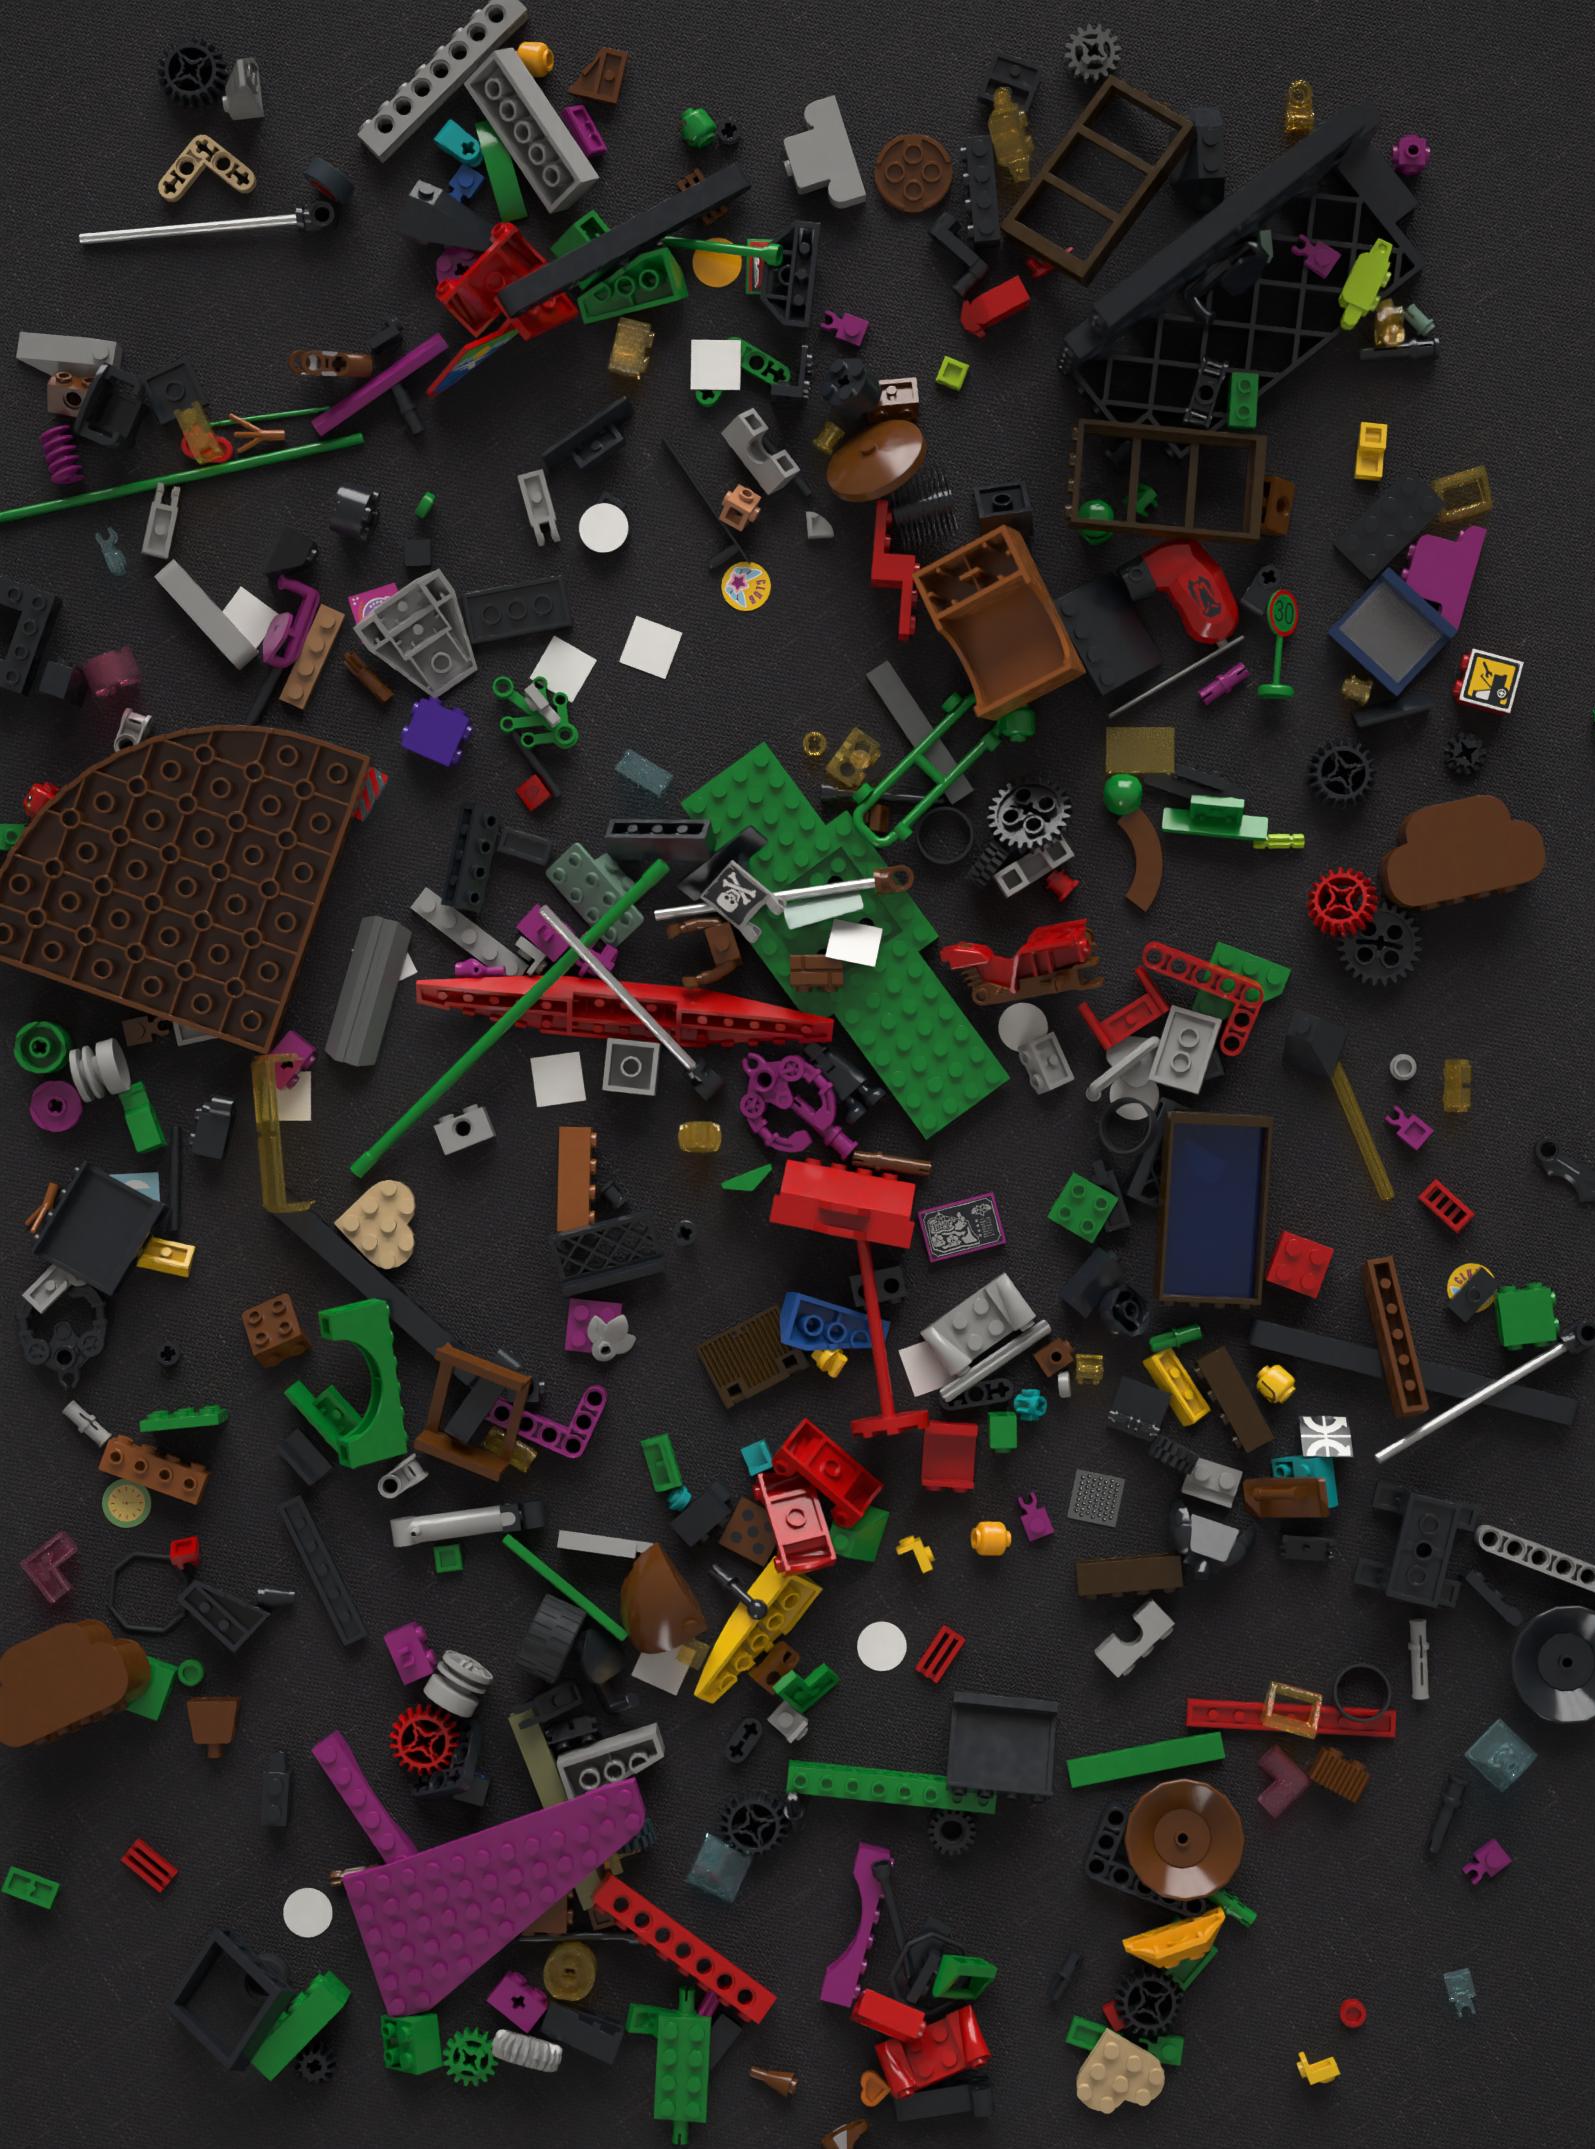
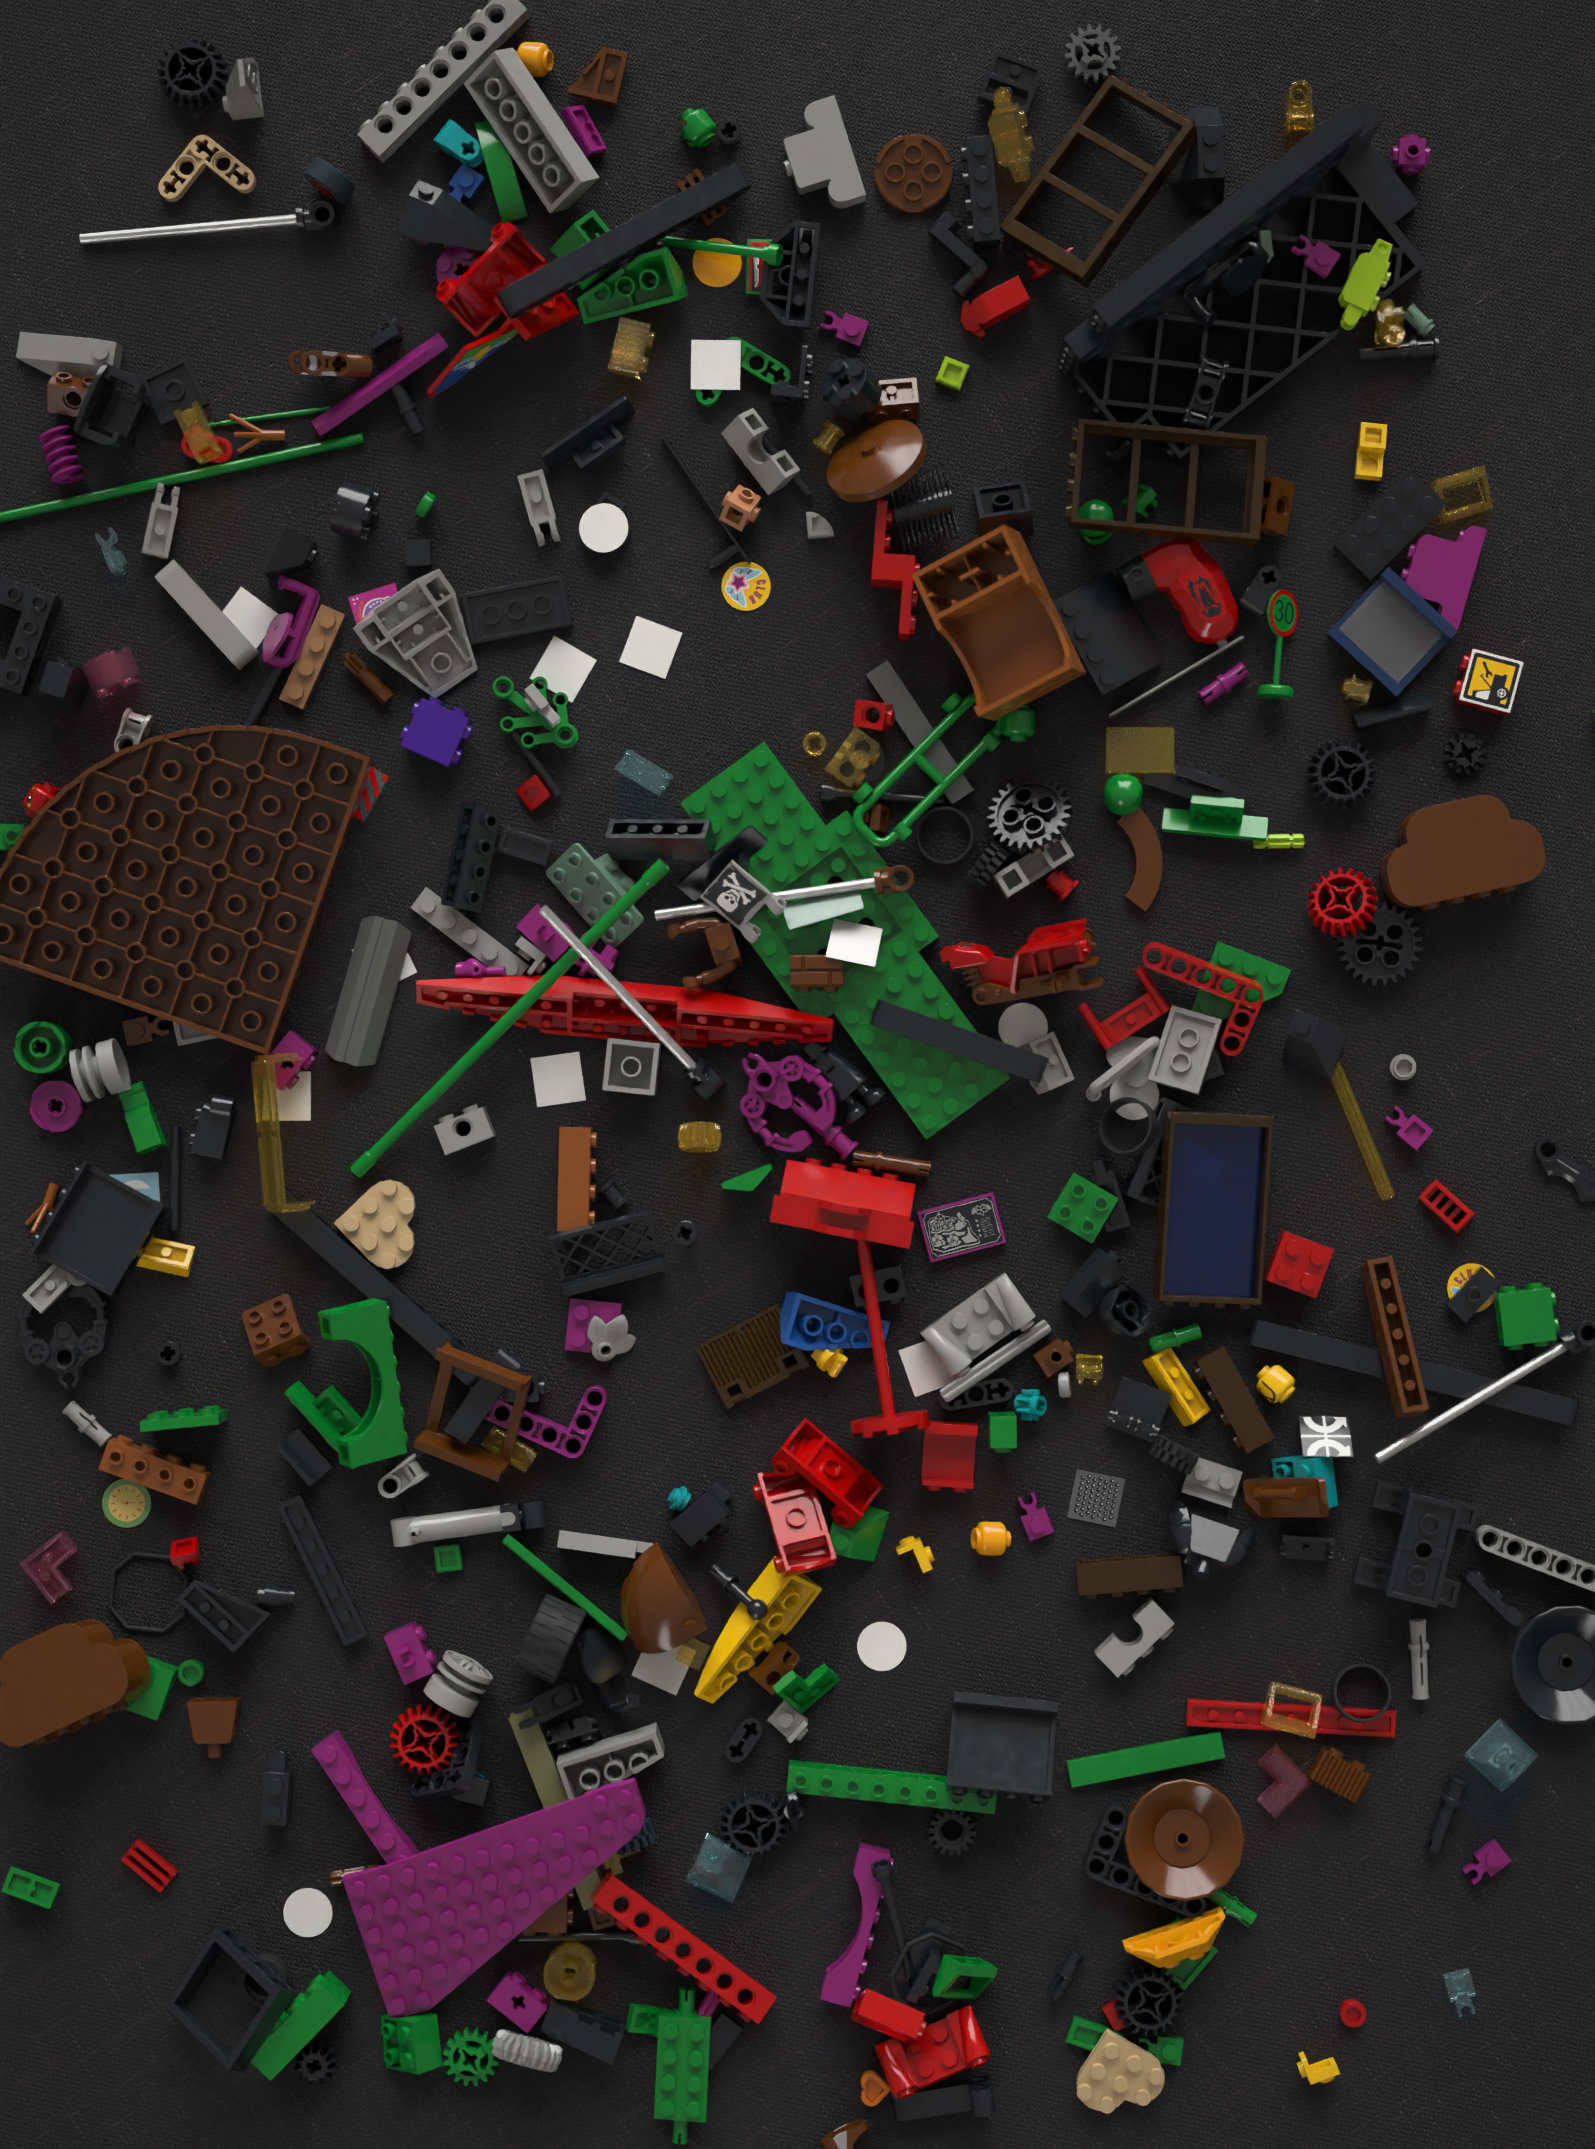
(662, 1462): green hinge -> none
(749, 1532): reddish brown tile -> none
(757, 1457): teal panel -> none
(779, 2081): reddish brown cone -> none
(863, 718): none -> red brick
(928, 1672): red tile -> none
(959, 1041): none -> black beam
(1242, 402): green brick -> none
(1455, 1097): clear yellow hinge -> none

